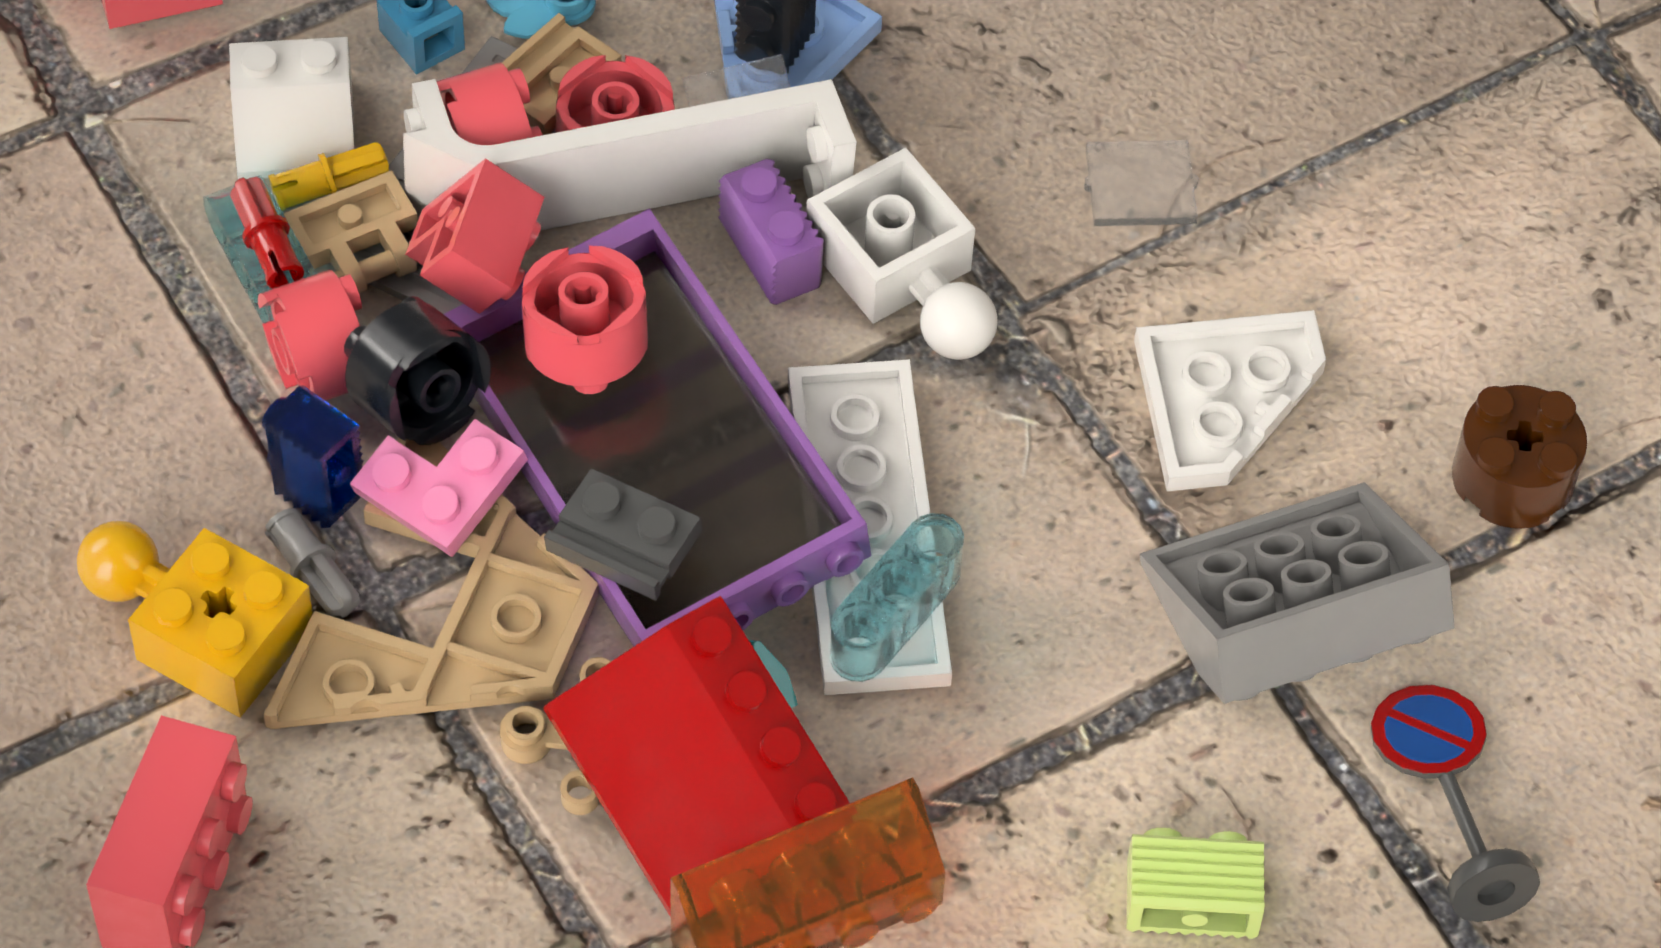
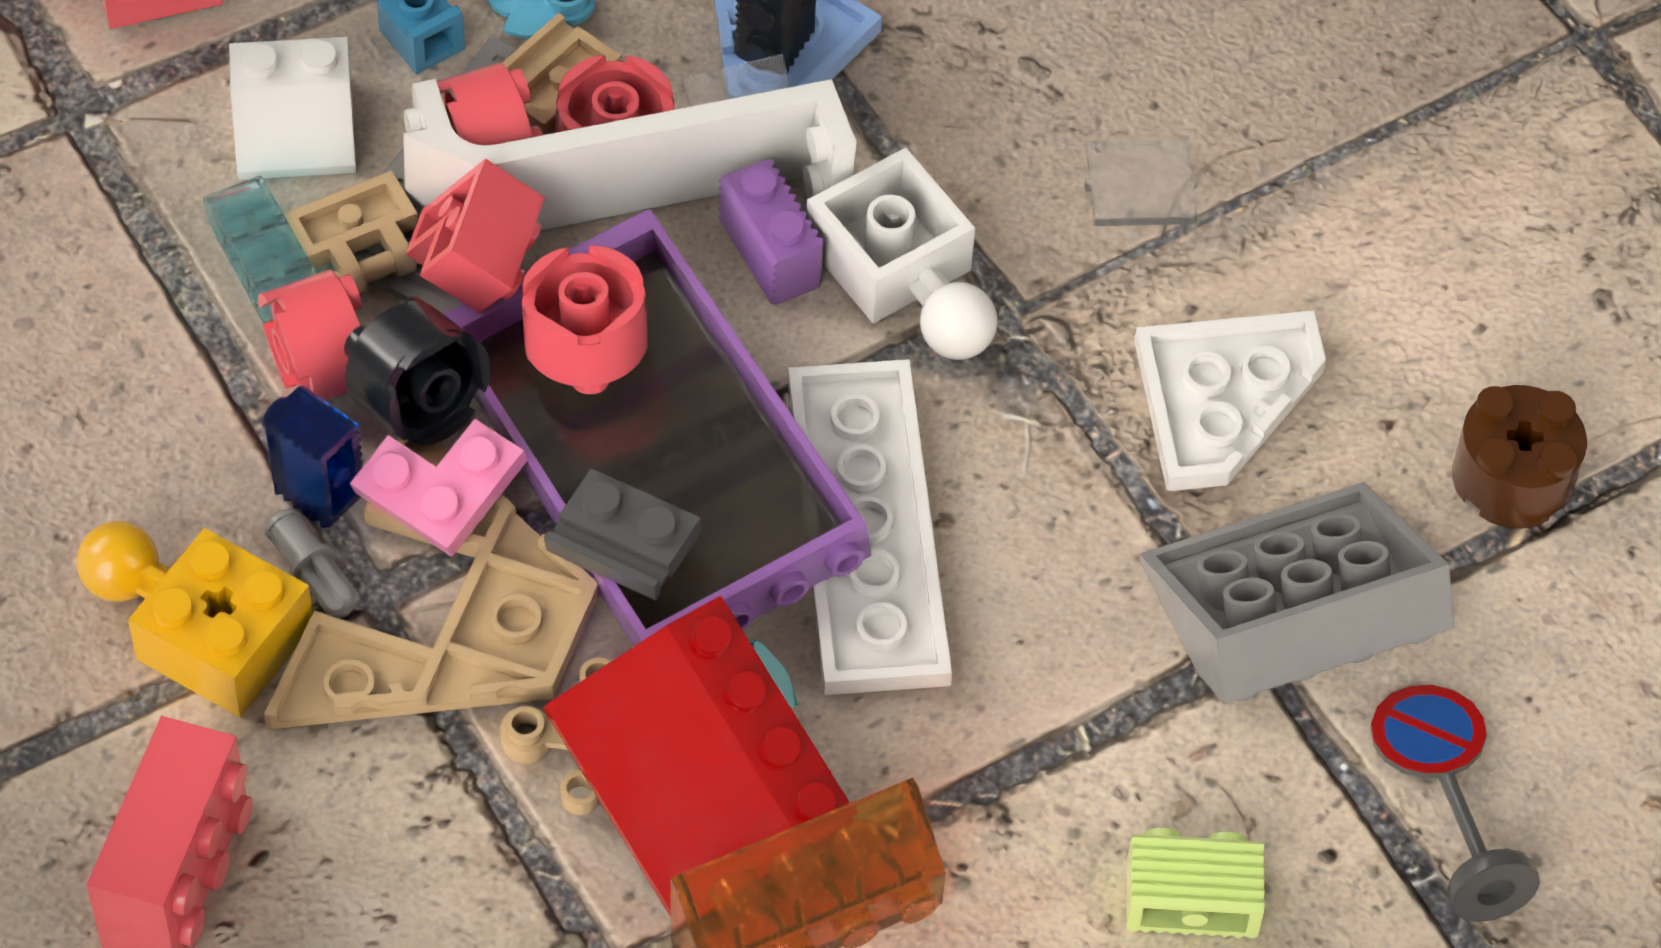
(265, 232): red axle -> none
(328, 175): yellow axle -> none
(889, 621): clear light blue beam -> none

